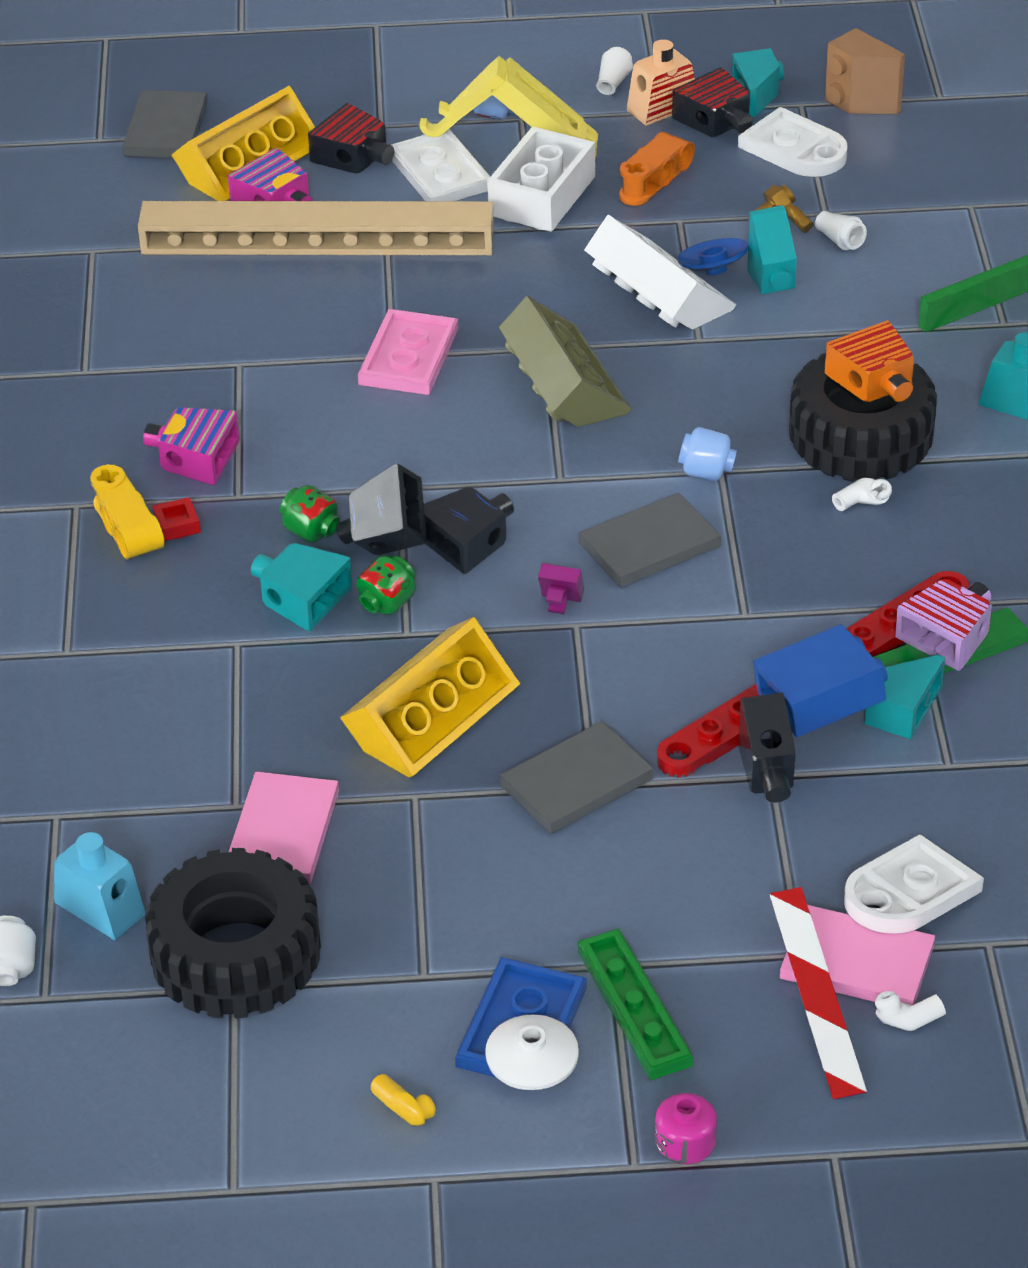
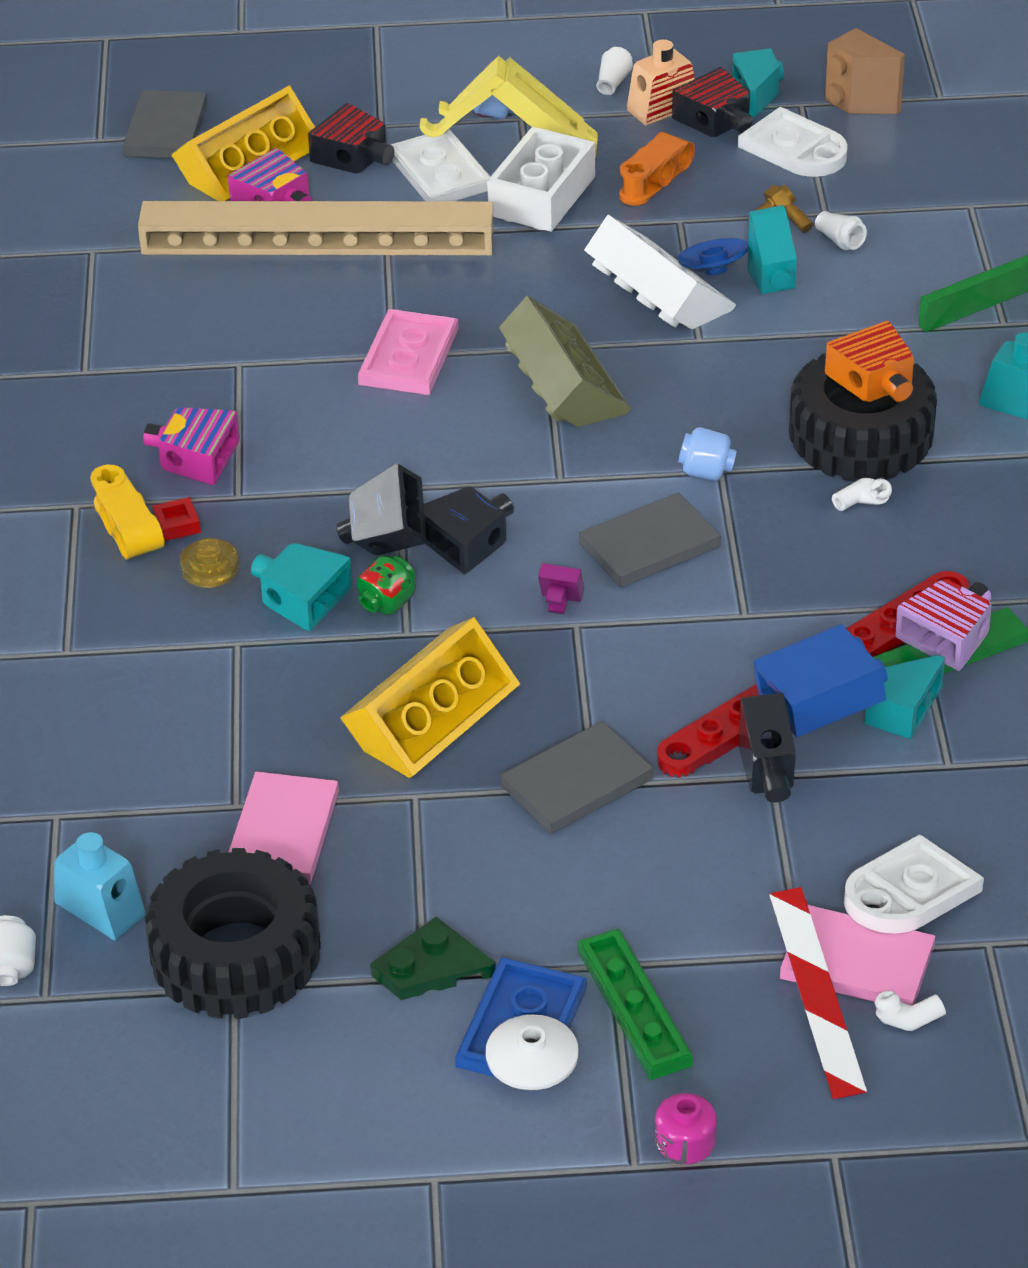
(209, 562): none -> clear yellow plate
(309, 513): green head -> none
(401, 1102): yellow arm -> none
(429, 961): none -> dark green wing

